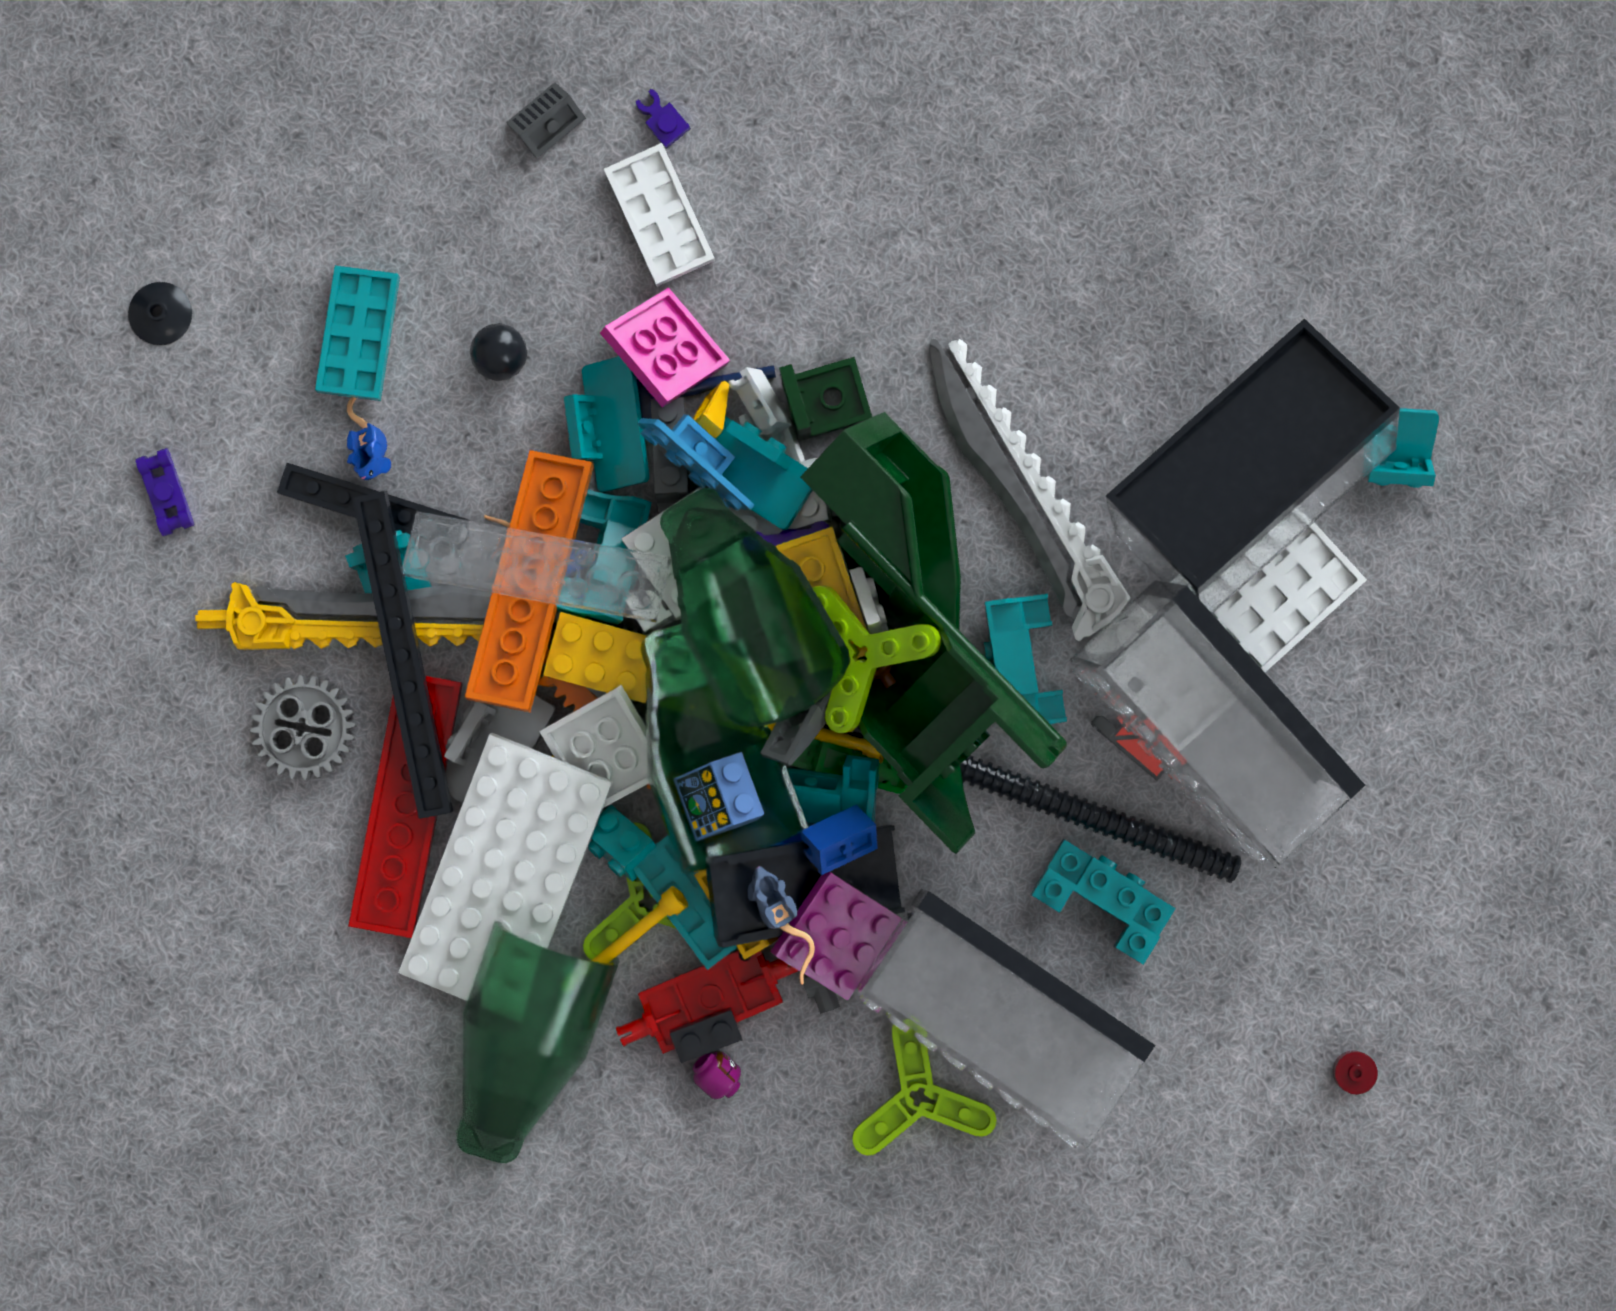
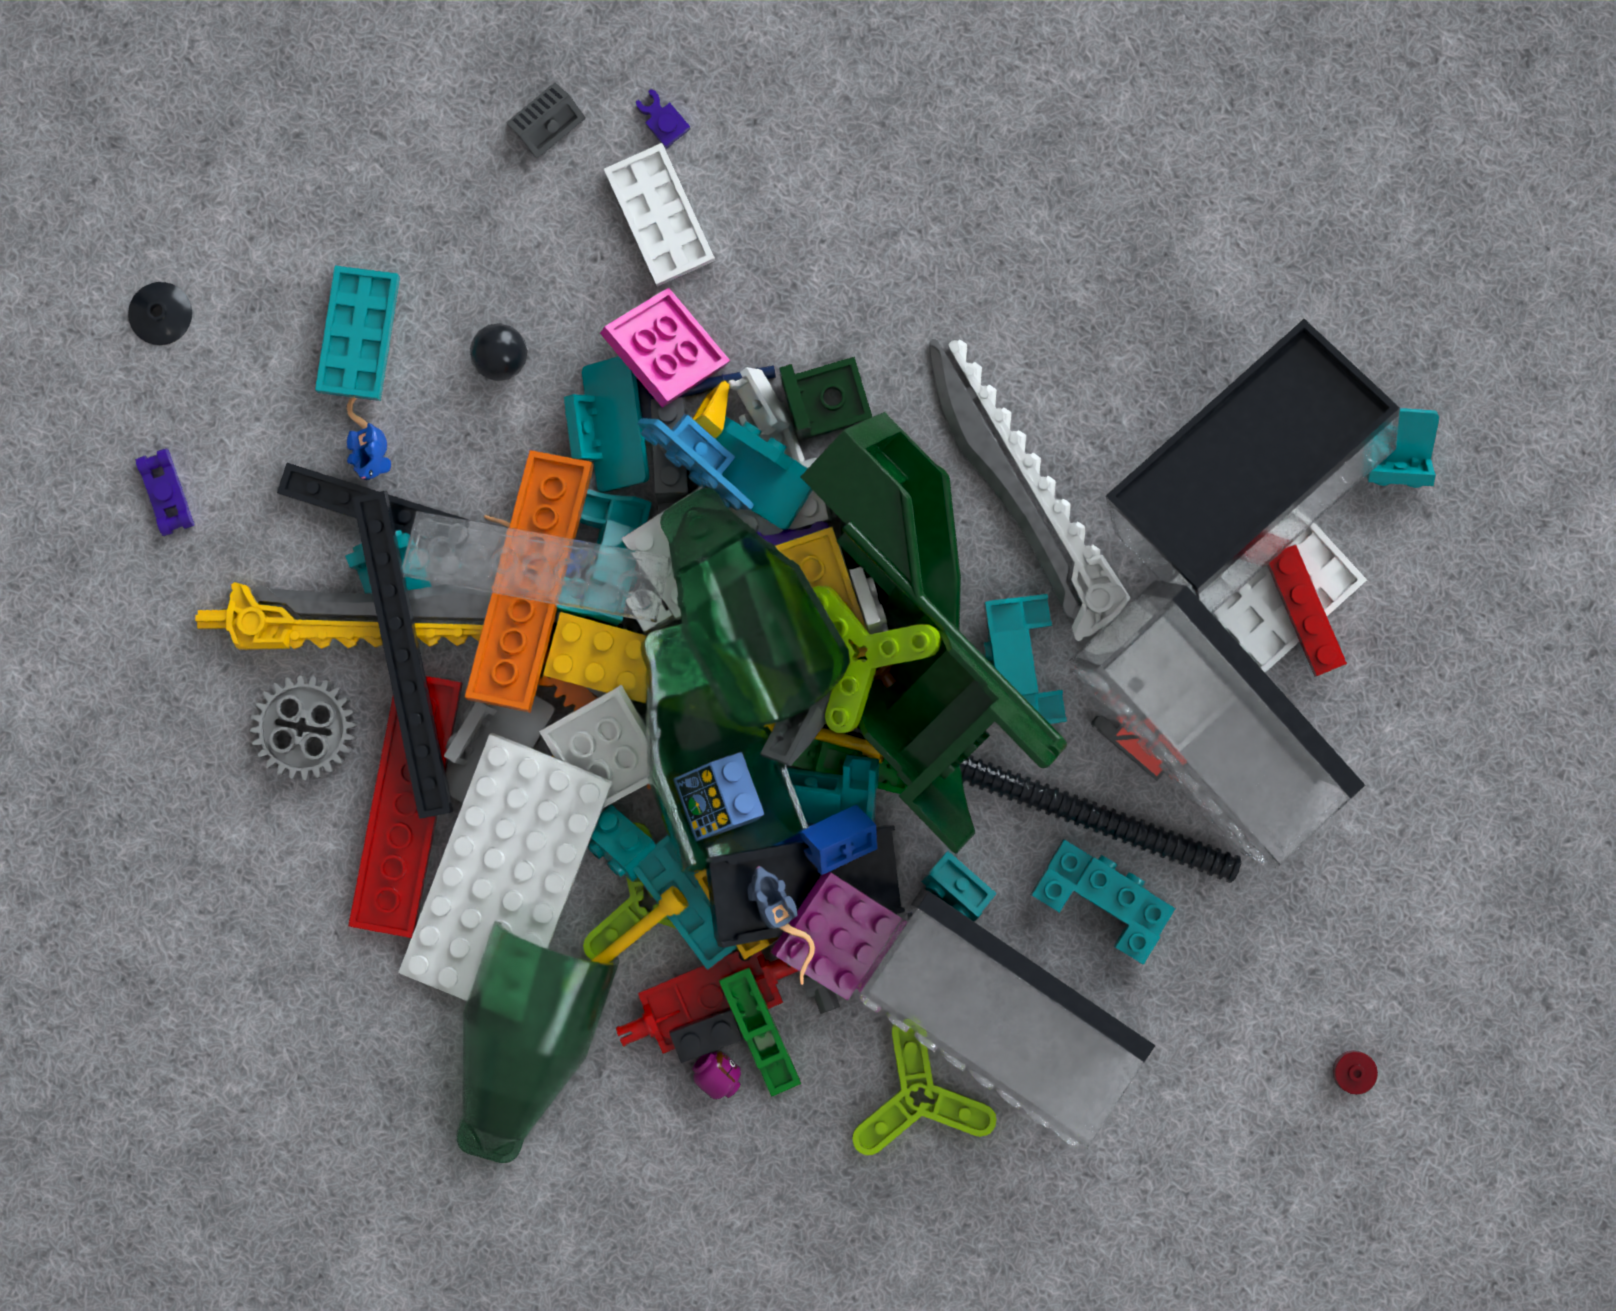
(760, 1031): none -> green slope
(958, 886): none -> teal bracket
(1306, 611): none -> red plate

